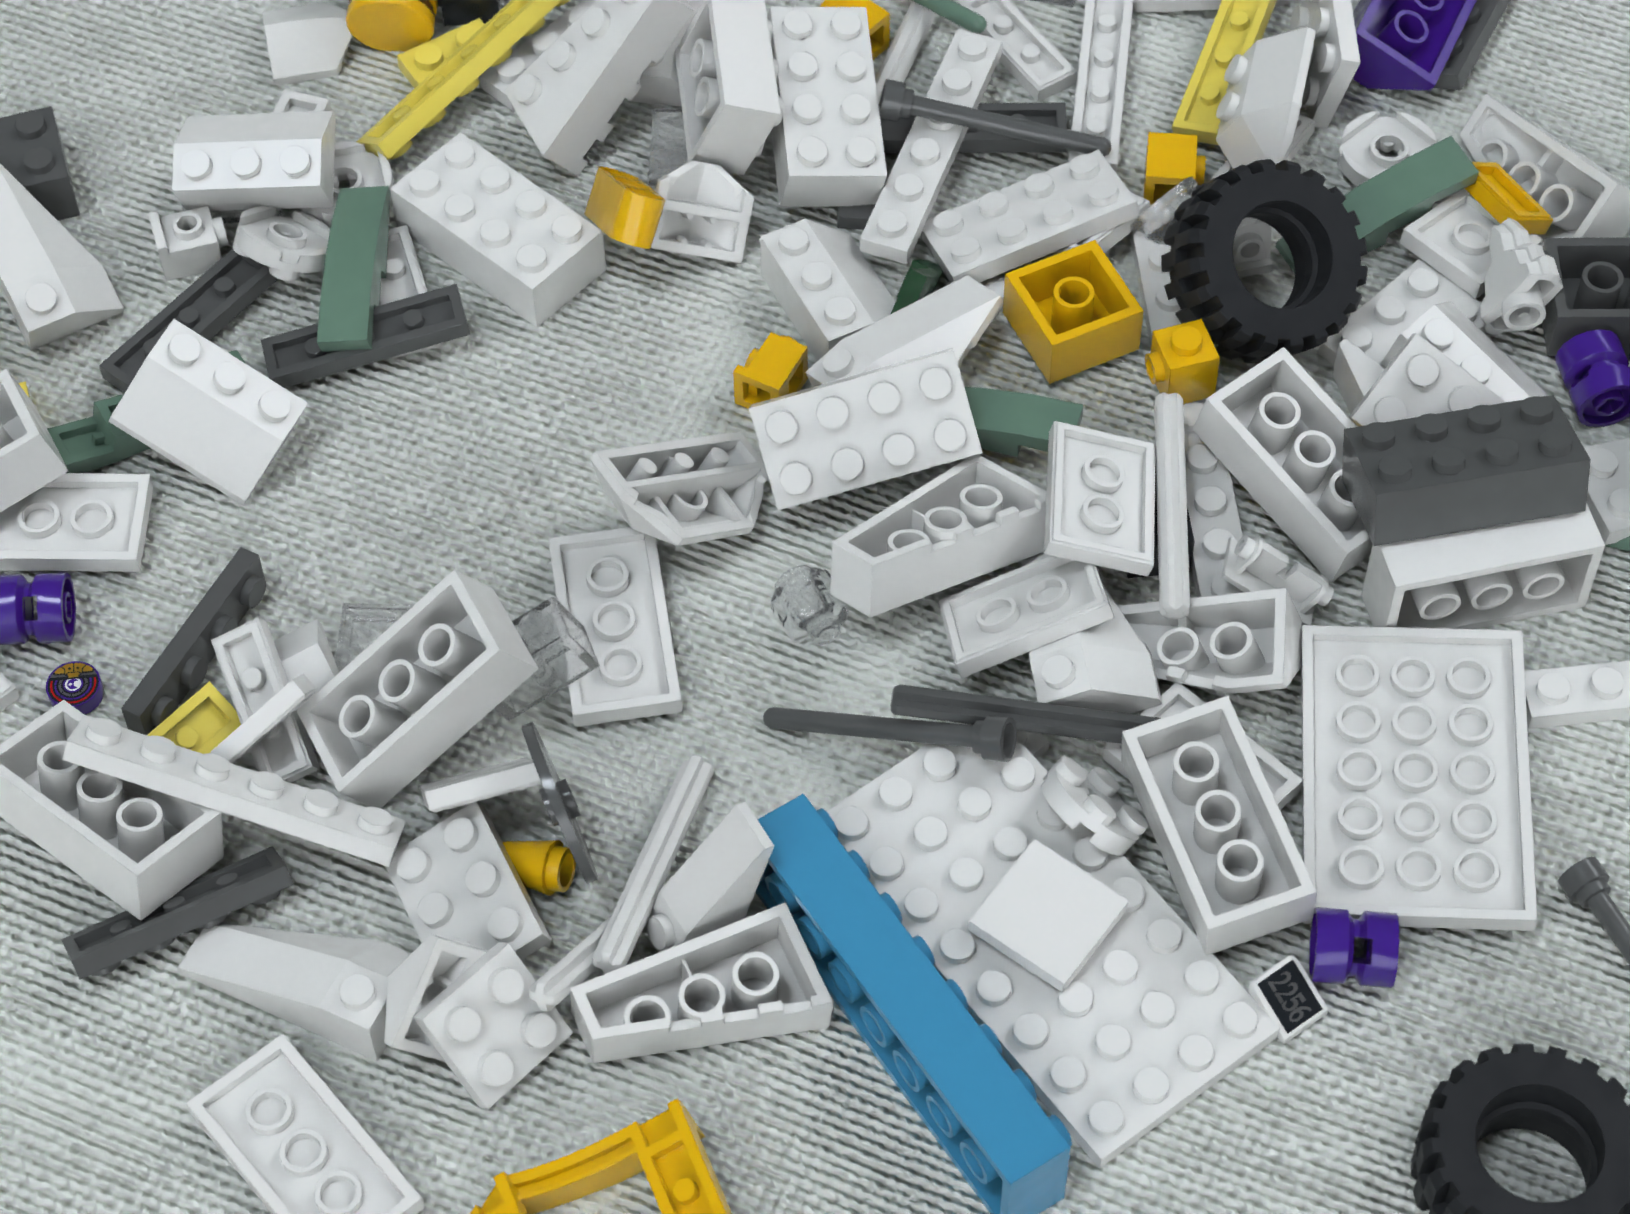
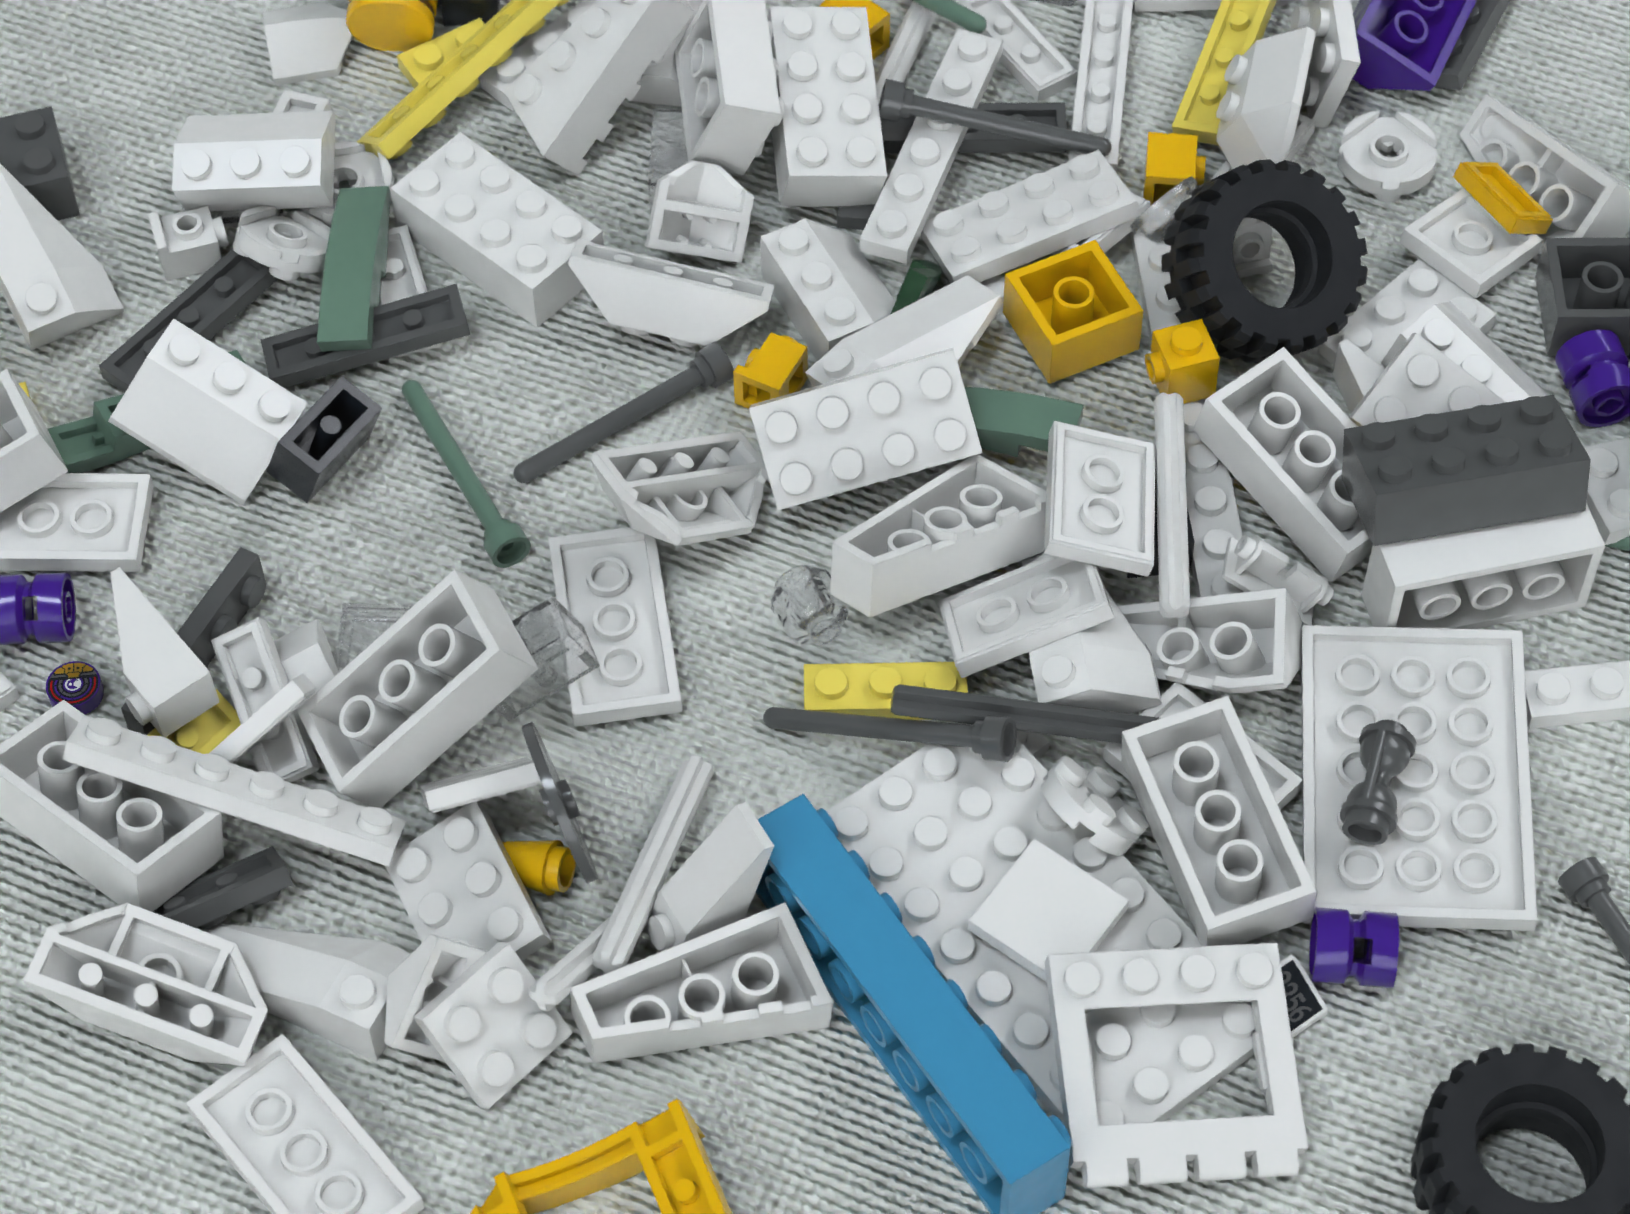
(152, 983): none -> white wedge
(161, 671): none -> white slope
(324, 439): none -> black brick
(503, 540): none -> sand green piece
(624, 207): yellow beam -> none
(667, 296): none -> white wedge
(708, 368): none -> dark grey piece
(869, 686): none -> light yellow plate
(1163, 1147): none -> white hinge
(1371, 805): none -> dark grey piece
(1404, 192): sand green slope -> none
(1517, 281): white rock -> none

